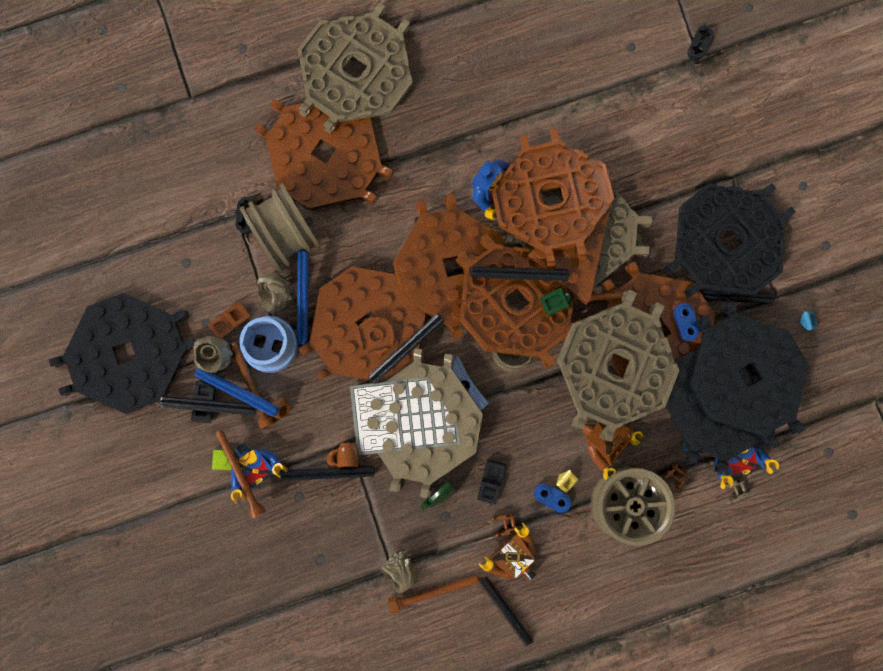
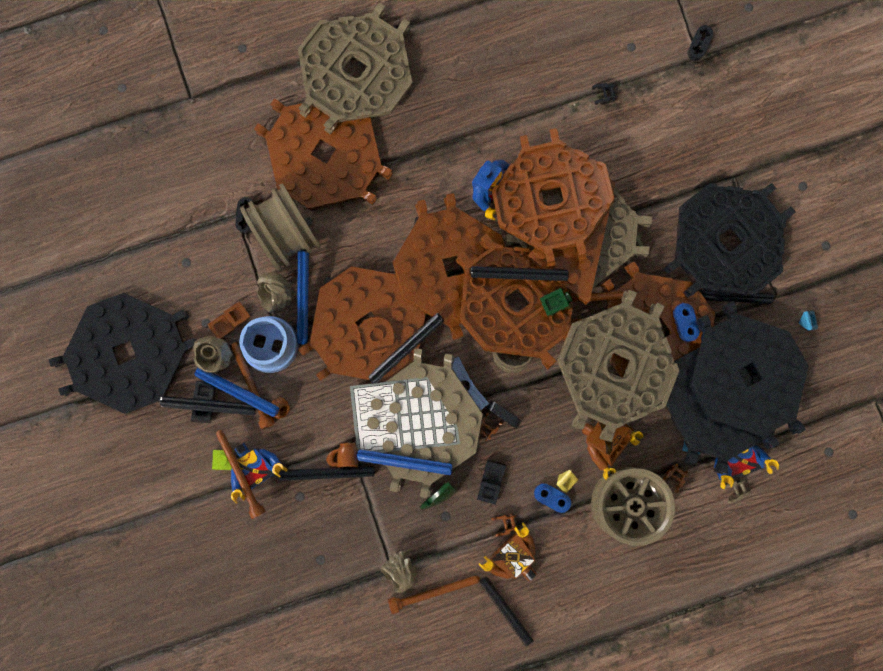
(404, 462): none -> blue axle
(493, 431): none -> dark orange piece
(504, 414): none -> black beam
(604, 87): none -> black piece

